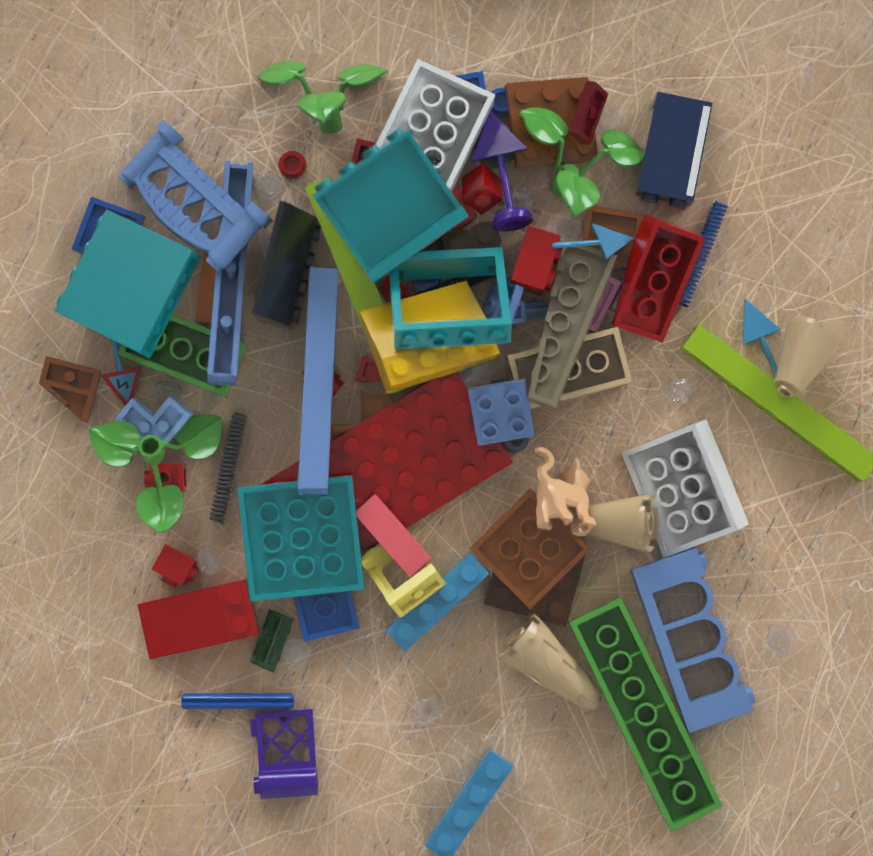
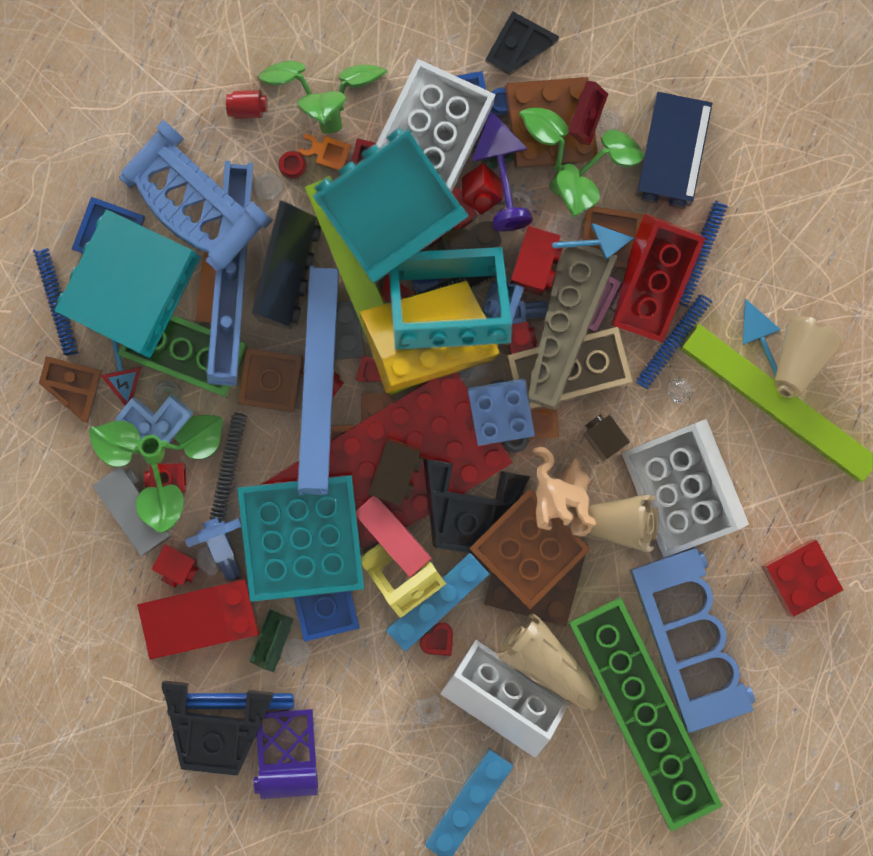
(50, 298): none -> blue piece
(119, 495): none -> light grey brick
(213, 741): none -> black wing
(219, 544): none -> medium blue piece
(246, 104): none -> red brick
(270, 380): none -> dark orange plate
(329, 153): none -> orange plate
(348, 332): none -> dark grey plate
(395, 470): none -> dark brown brick
(438, 641): none -> red tile
(463, 518): none -> black wing
(505, 699): none -> white slope
(519, 44): none -> black wing
(522, 338): none -> red brick
(545, 423): none -> clear orange plate
(605, 436): none -> dark brown brick
(671, 337): none -> blue piece
(802, 578): none -> red brick

